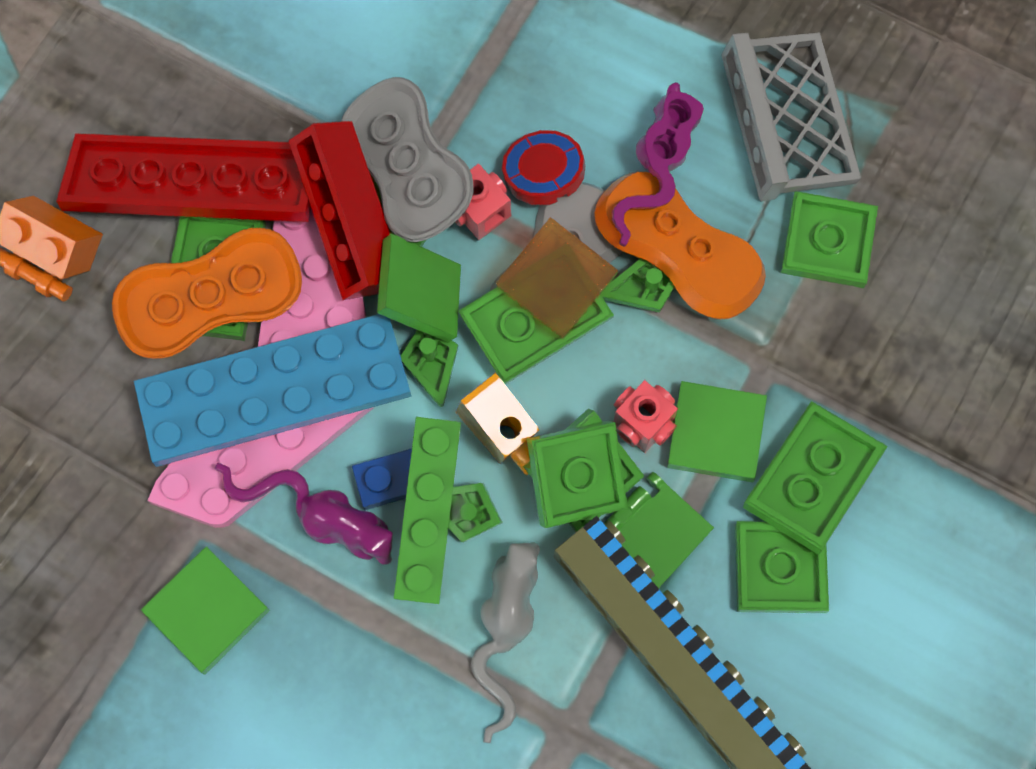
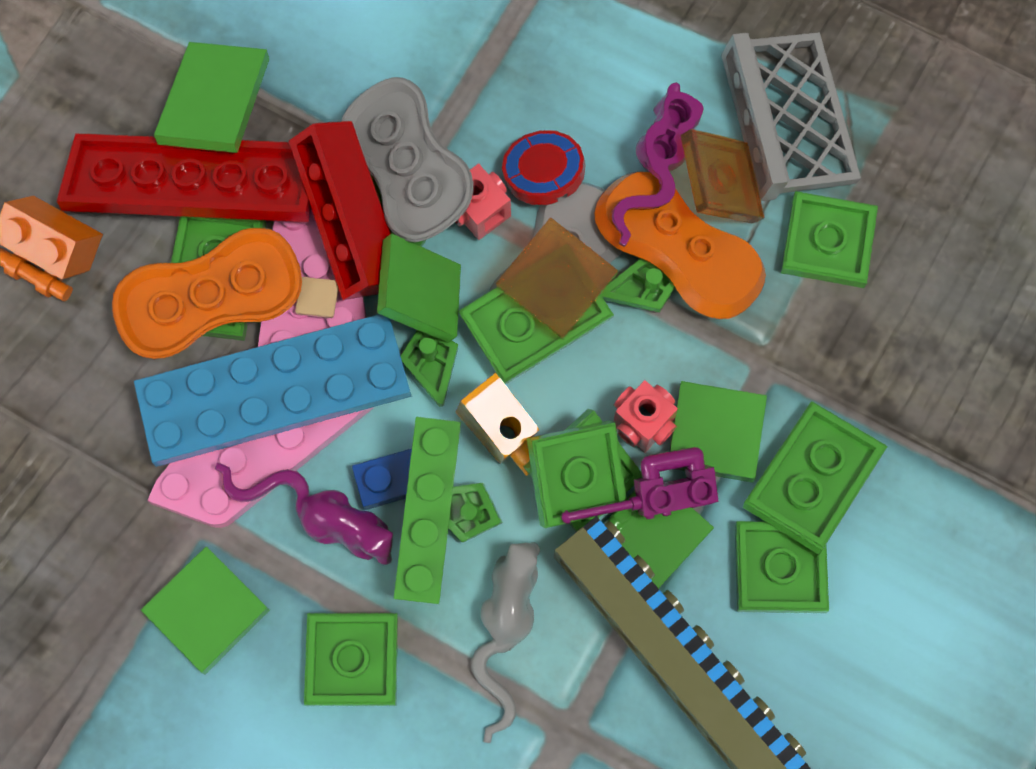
(212, 97): none -> bright green tile
(317, 297): none -> tan piece
(351, 659): none -> bright green tile
(662, 497): none -> magenta piece
(722, 176): none -> clear orange tile

